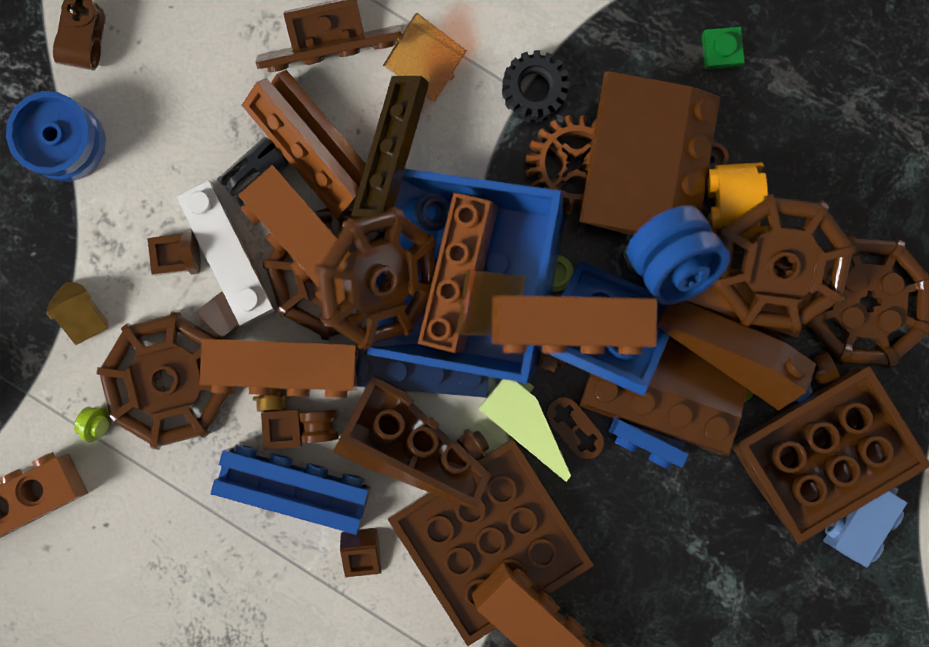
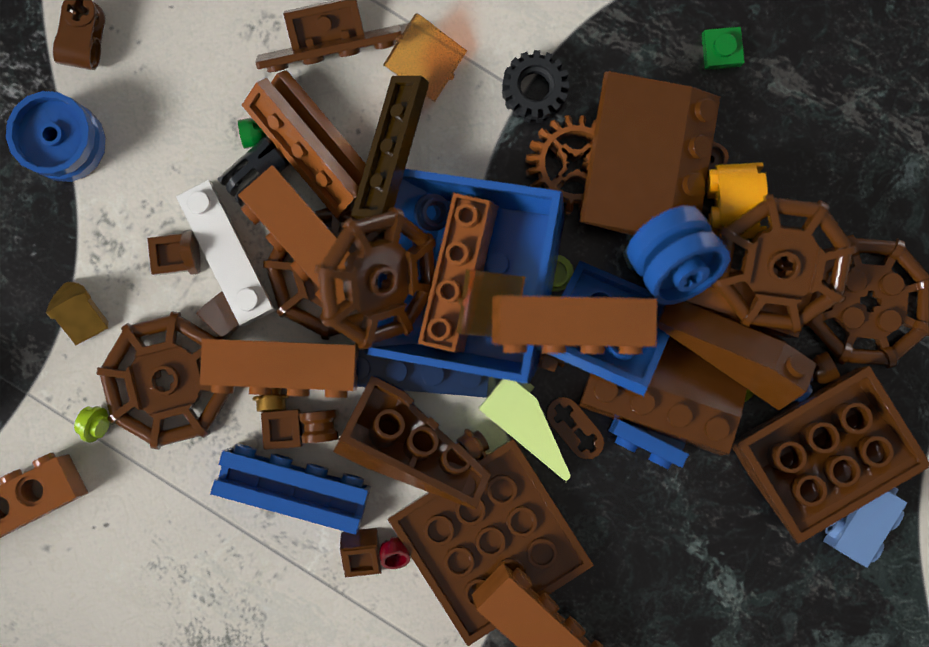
(249, 132): none -> green hinge
(394, 554): none -> dark red hinge

